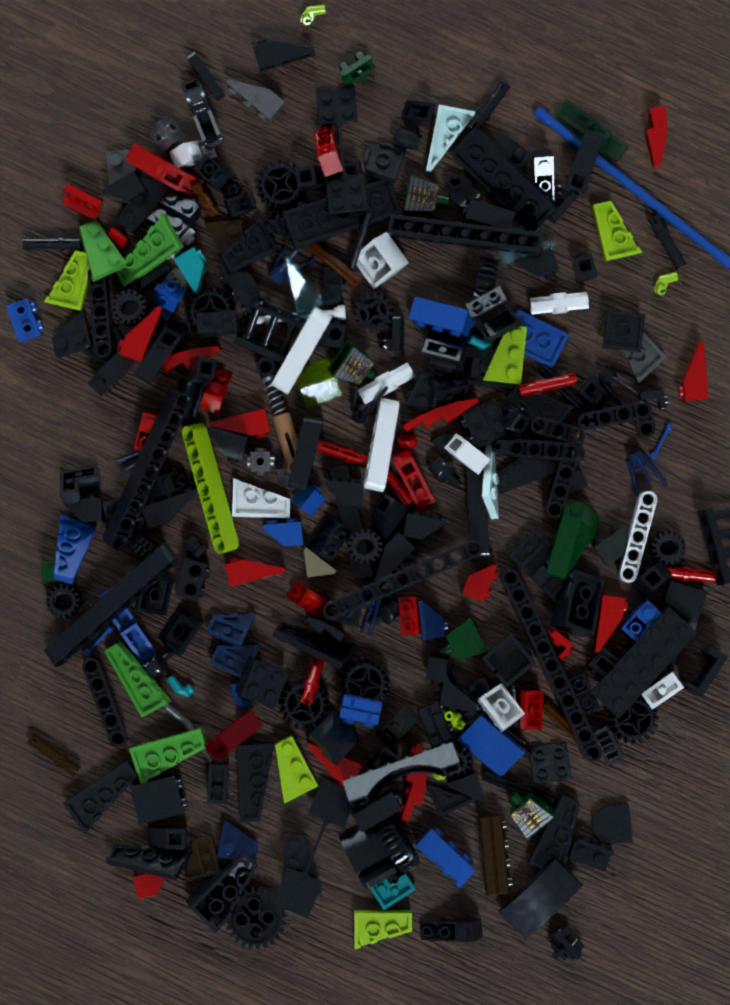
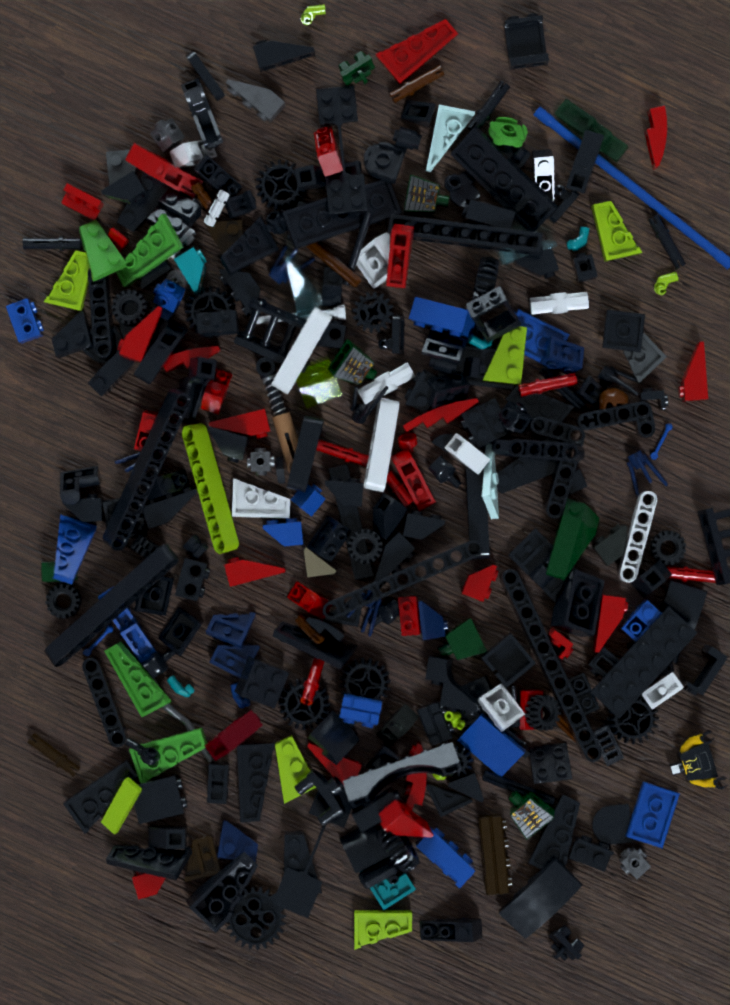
(121, 805): none -> lime tile
(148, 755): none -> black plate
(216, 208): none -> white axle
(309, 630): none -> reddish brown axle
(329, 790): none -> black connector
(399, 255): none -> red slope
(403, 821): none -> red slope
(410, 87): none -> reddish brown pin
(416, 50): none -> red wing
(507, 132): none -> bright green plate
(525, 41): none -> black panel
(534, 712): none -> black tyre
(563, 356): none -> dark blue bracket
(580, 241): none -> teal arm
(612, 397): none -> reddish brown hair
(637, 868): none -> flat silver brick
(652, 814): none -> blue tile
(697, 762): none -> torso

